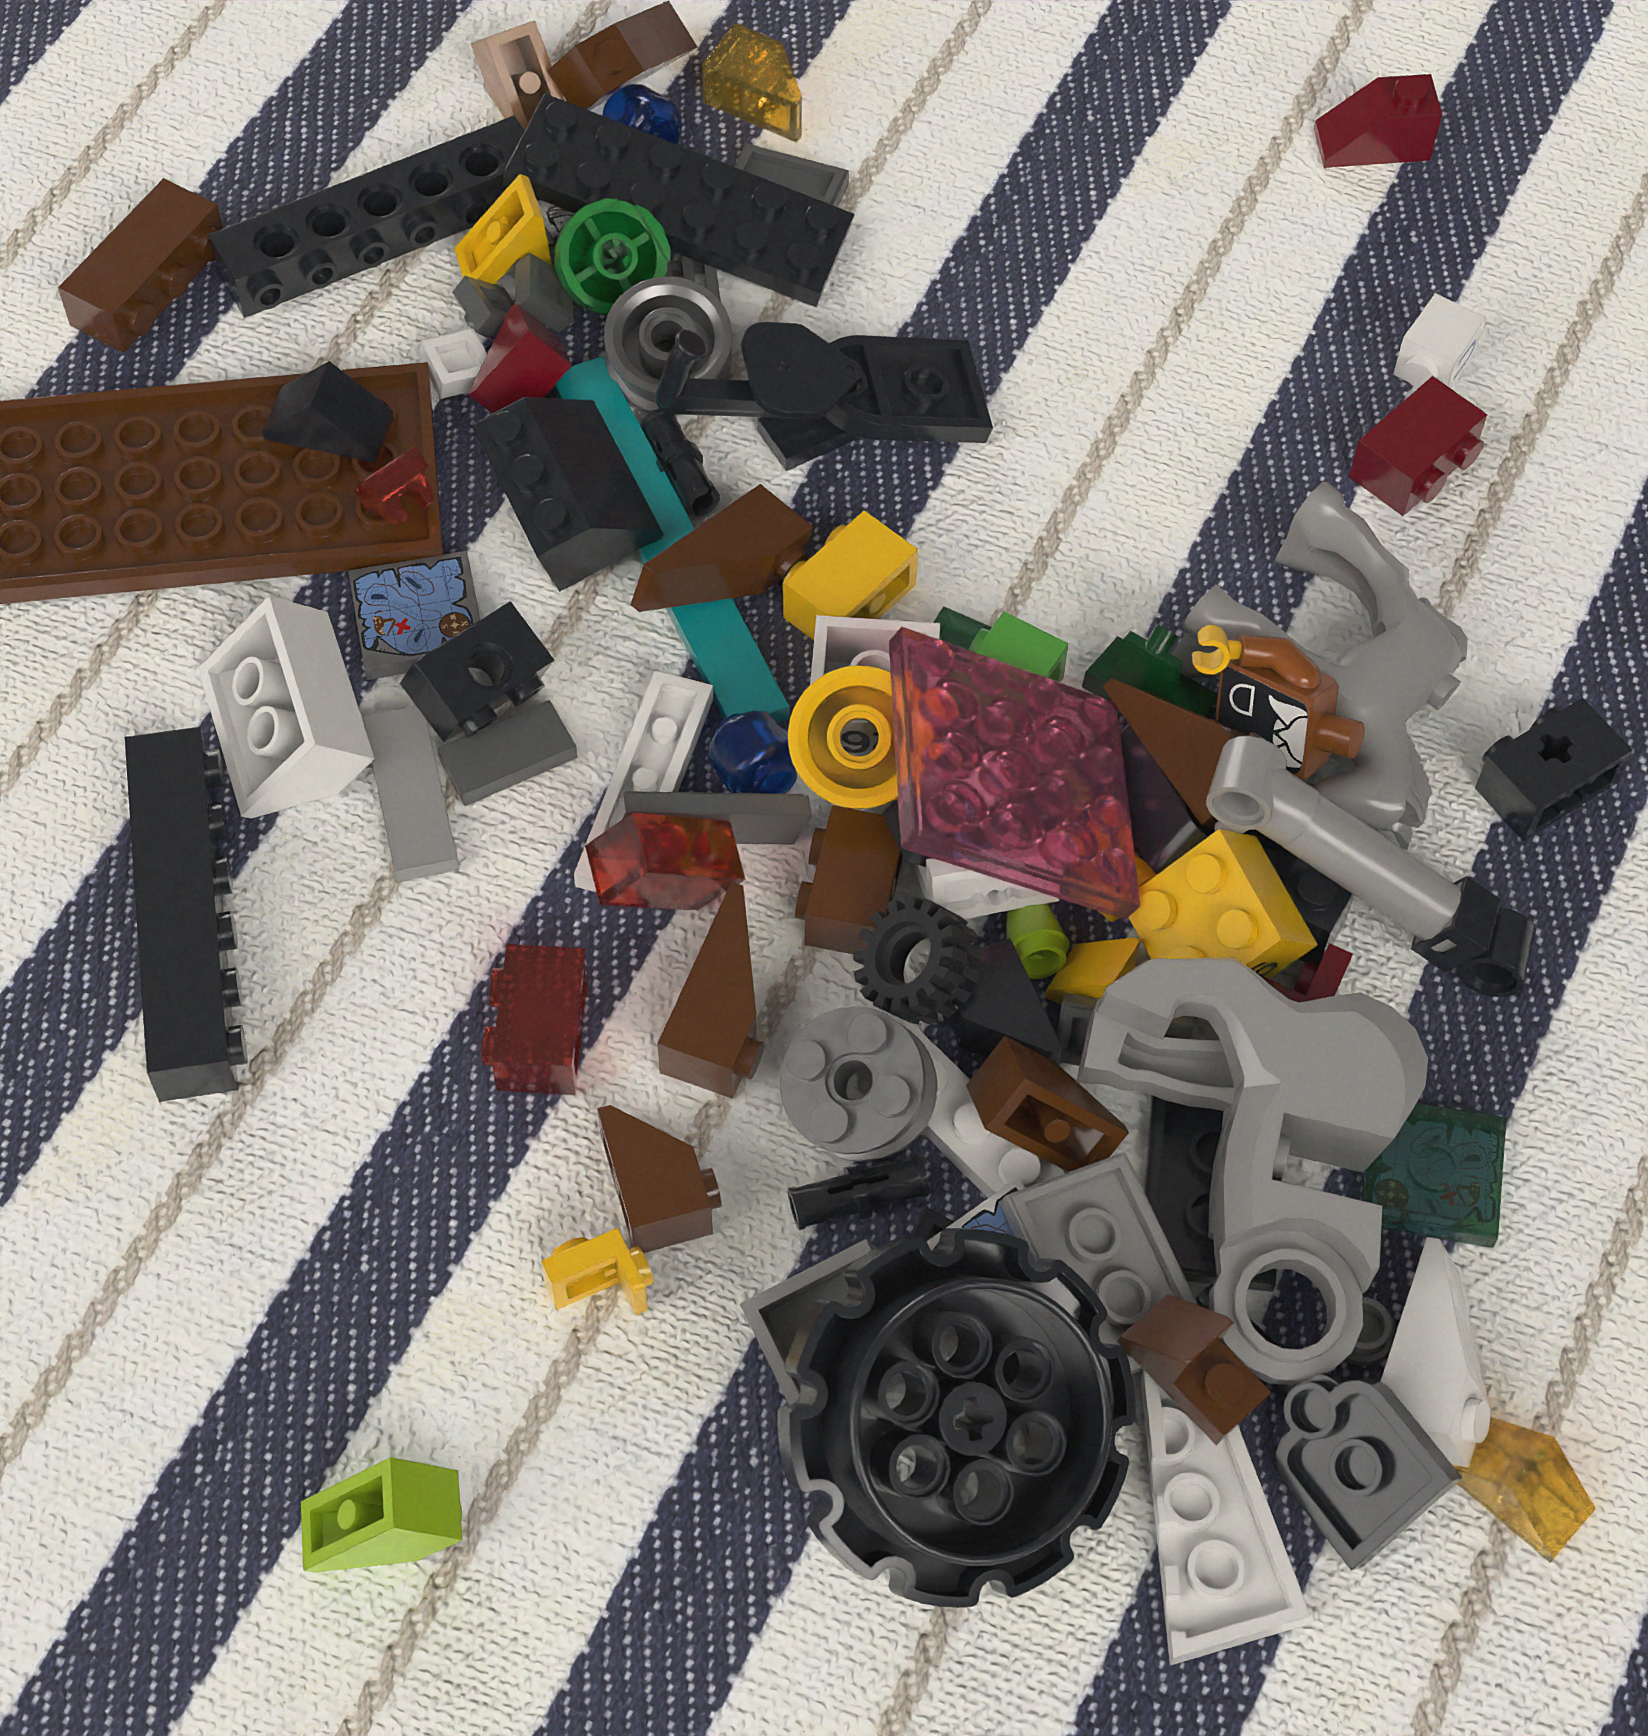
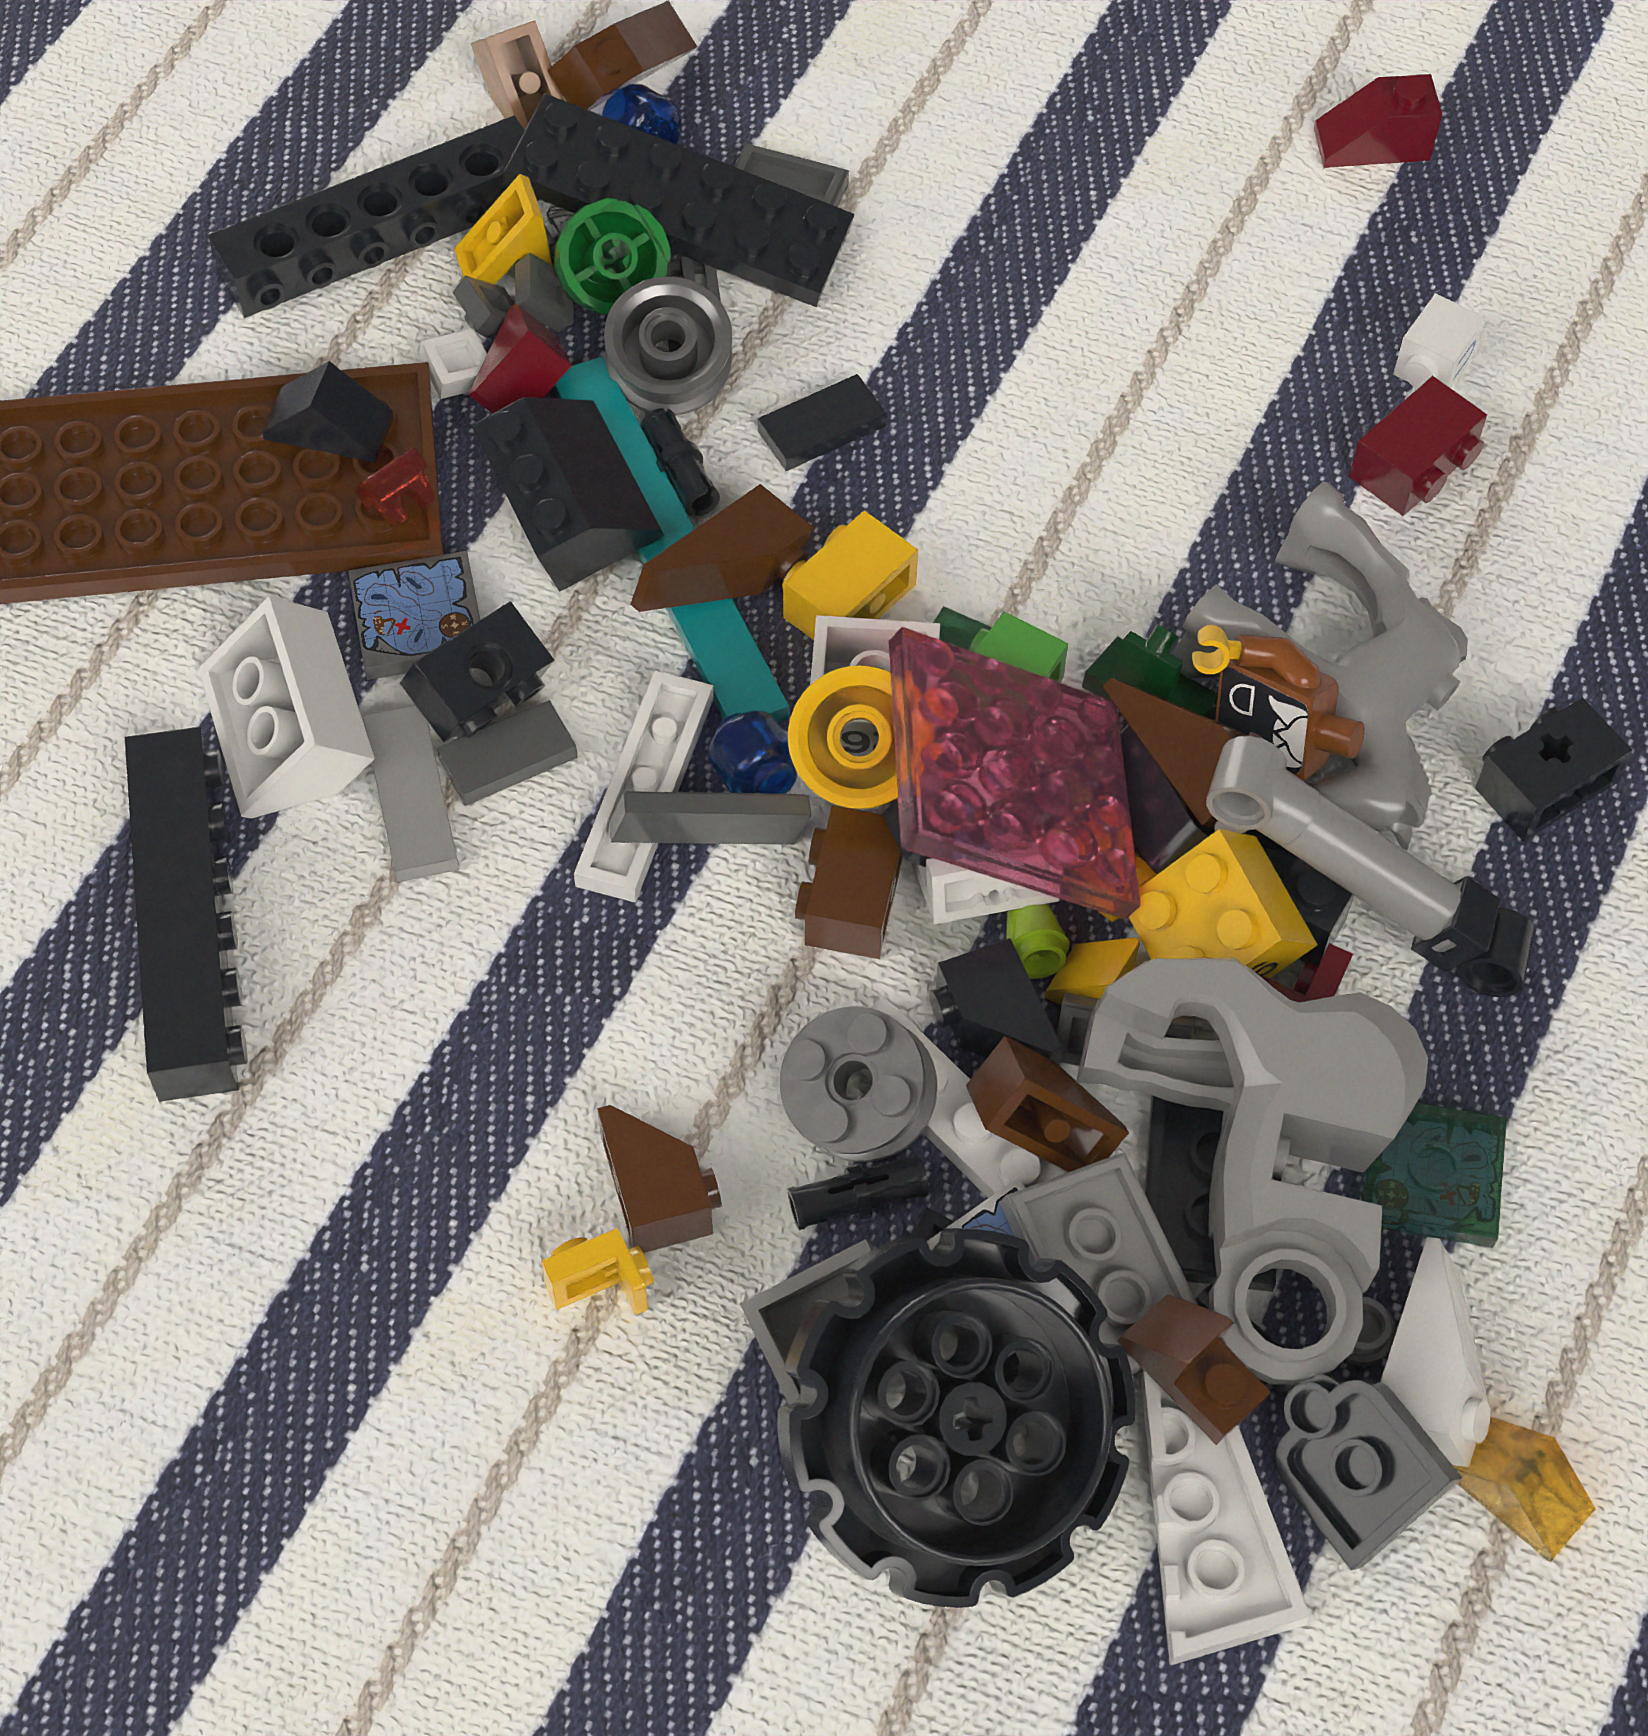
(141, 265): reddish brown brick -> none
(382, 1517): lime slope -> none
(538, 1019): clear red brick -> none
(664, 862): clear red brick -> none
(714, 1022): reddish brown slope -> none
(754, 82): clear yellow slope -> none
(857, 382): black plate -> none
(941, 978): black tyre -> none

